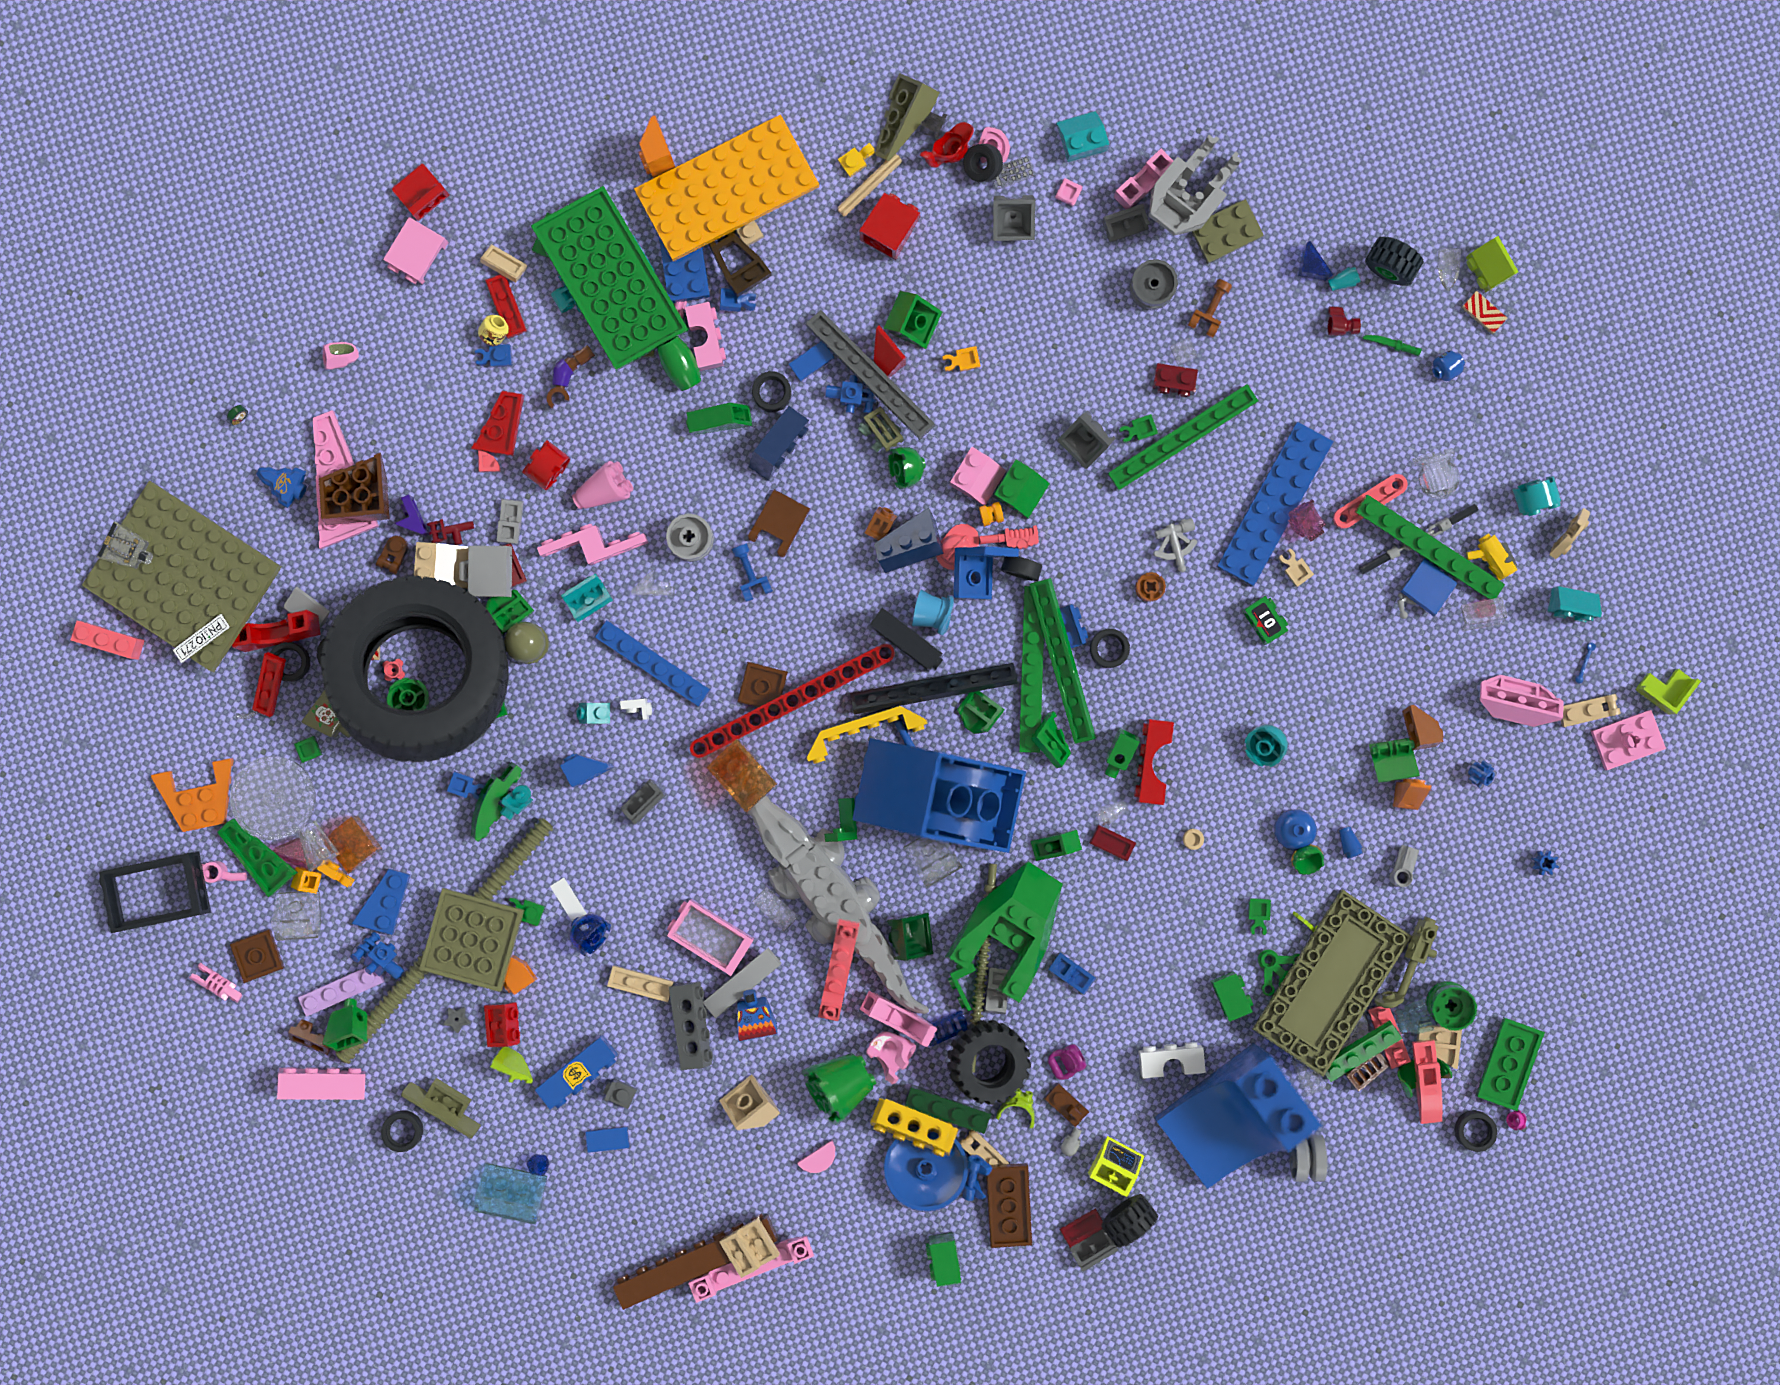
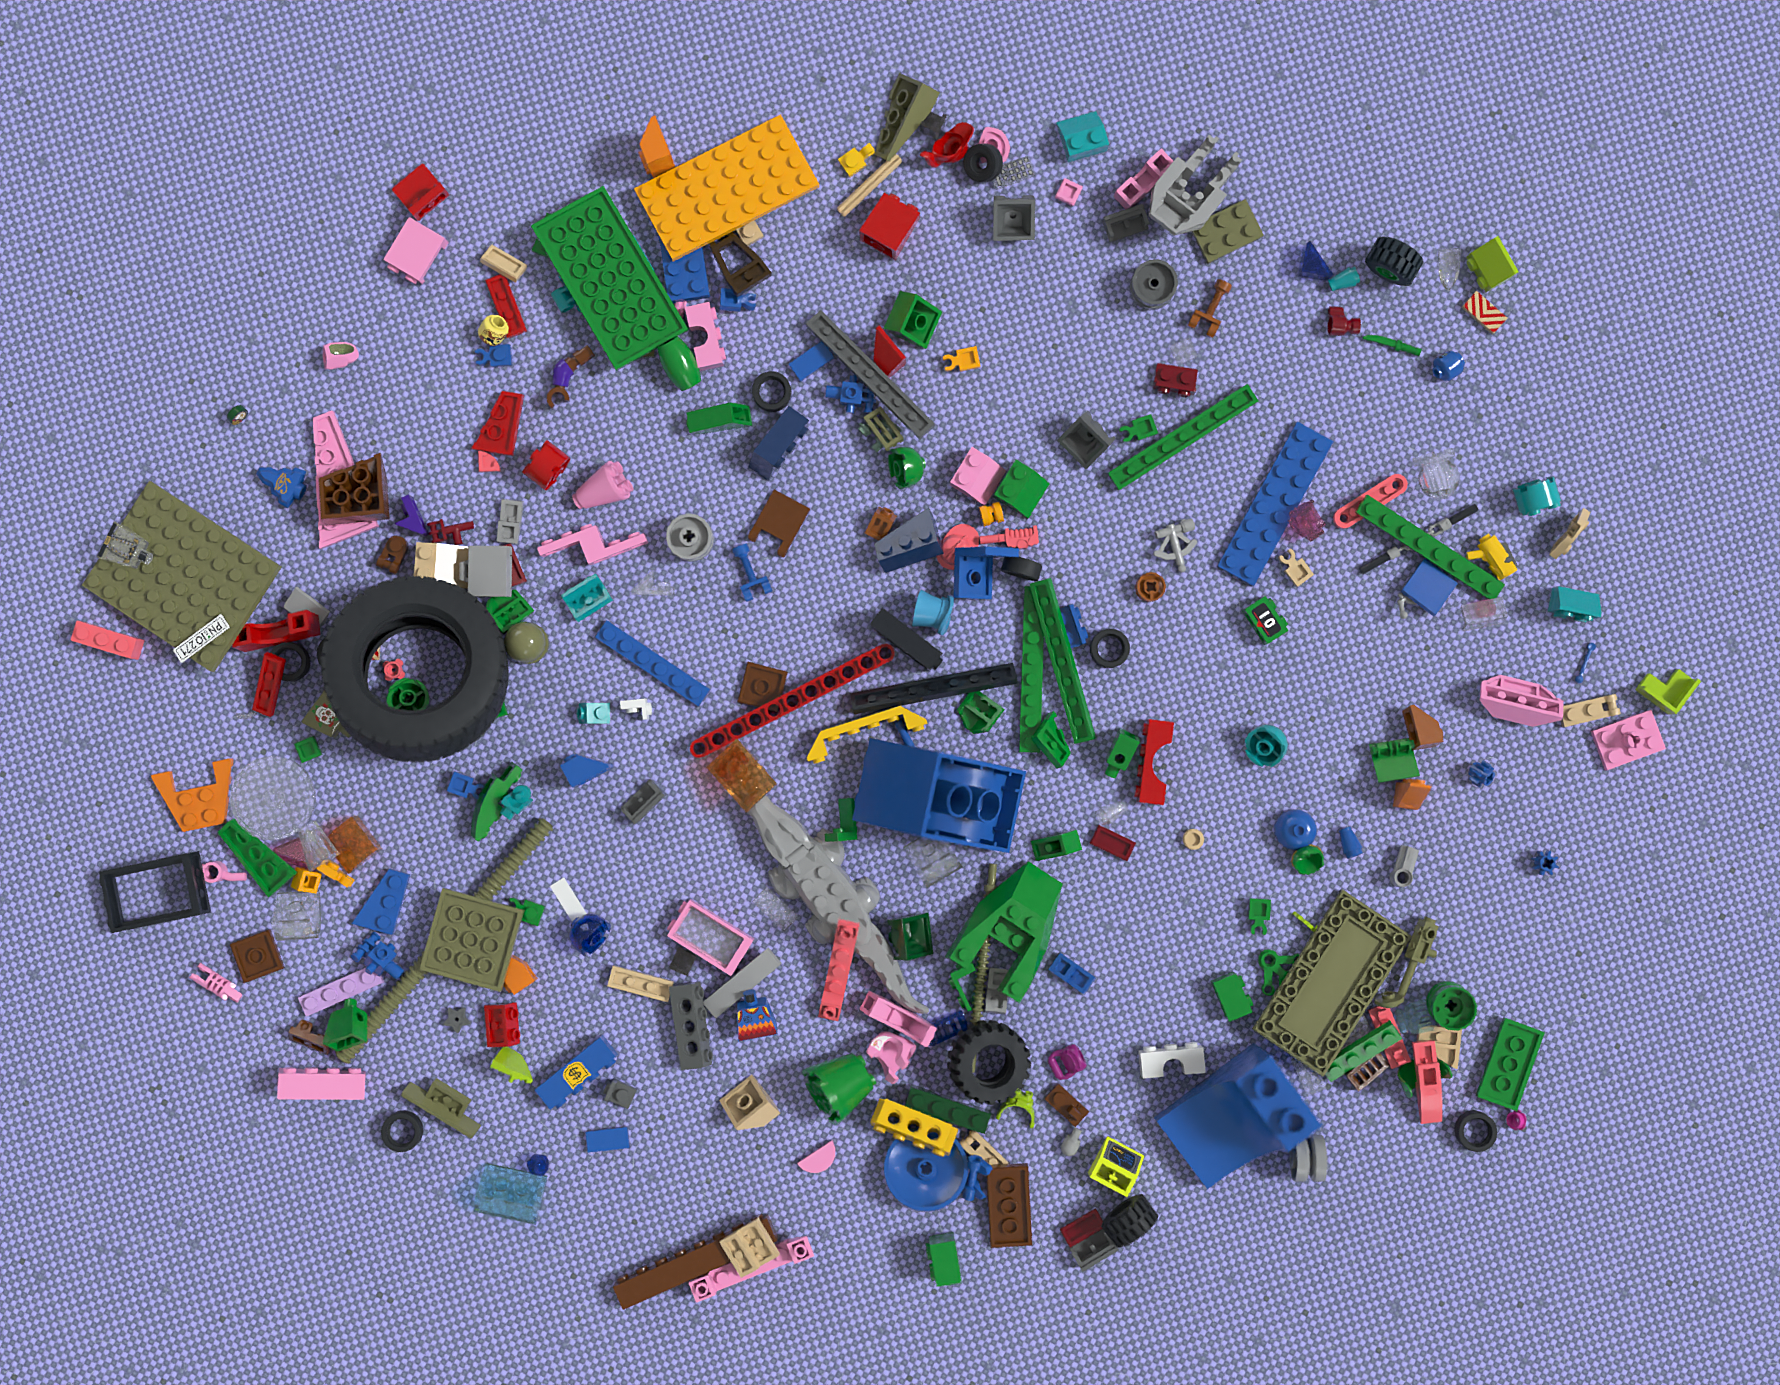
(683, 961): none -> clear smoke panel

